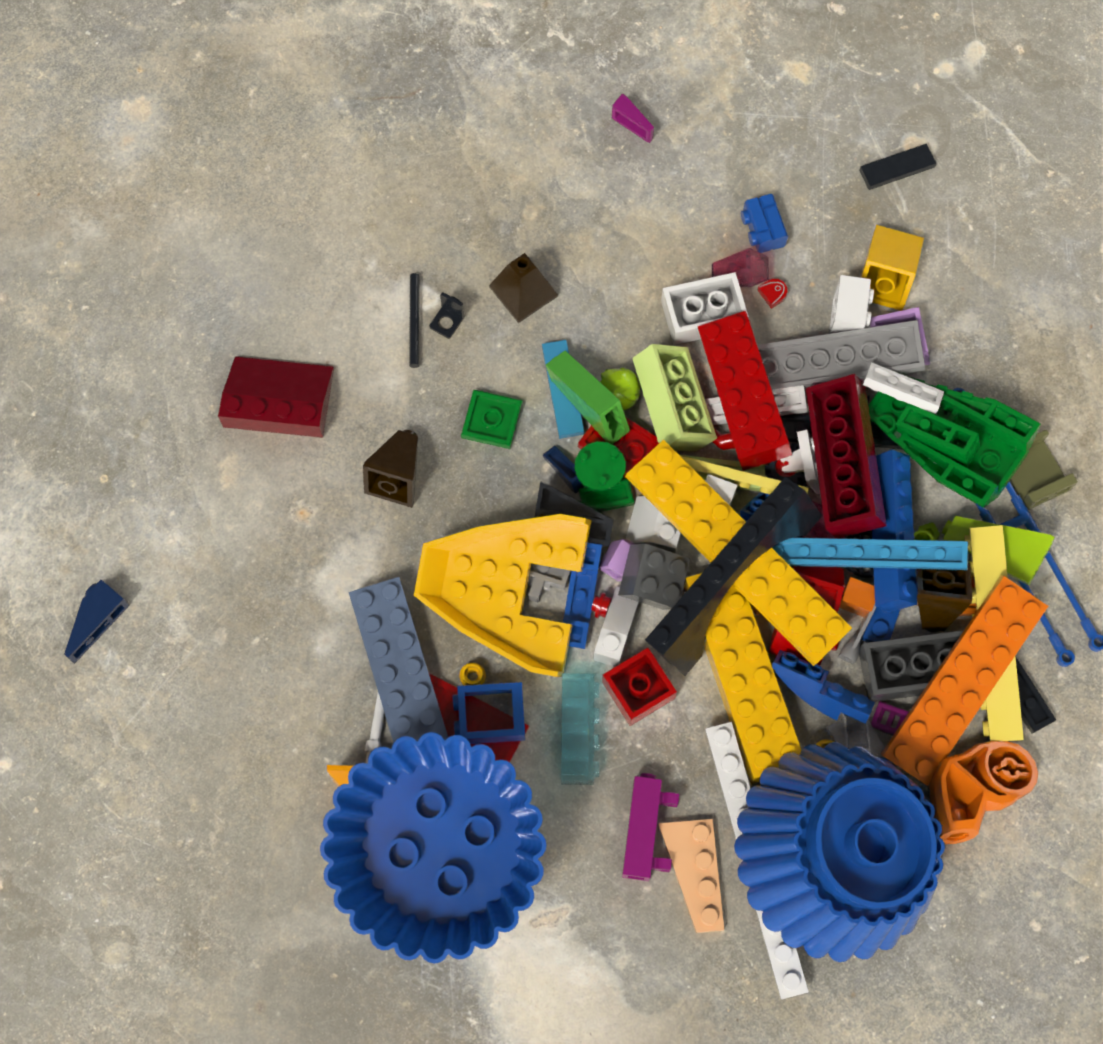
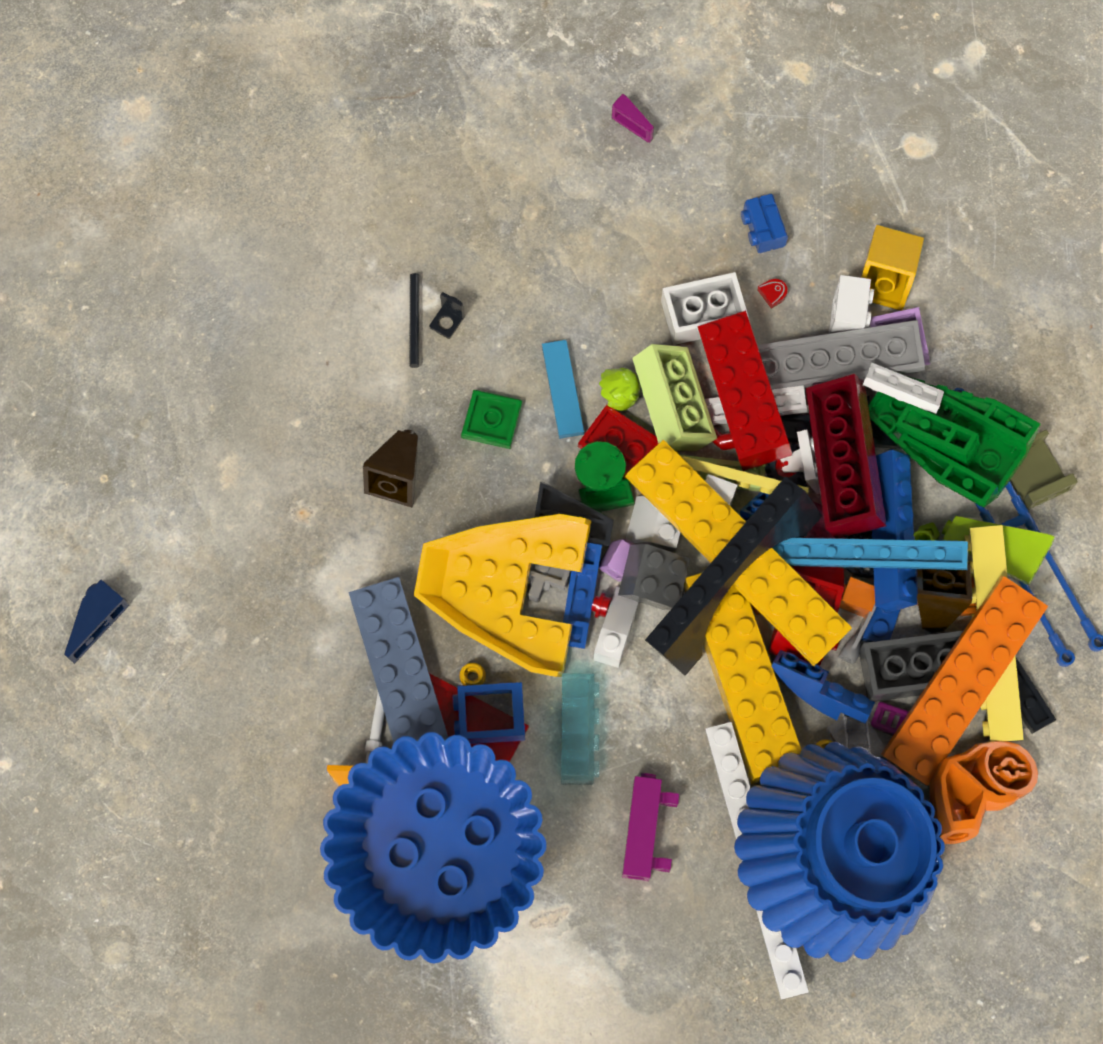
(276, 397): dark red slope -> none
(522, 288): dark brown slope -> none
(563, 468): dark blue piece -> none
(589, 397): bright green slope -> none
(639, 686): red brick -> none
(696, 869): light nougat wing -> none
(748, 265): clear pink slope -> none
(897, 166): black tile -> none

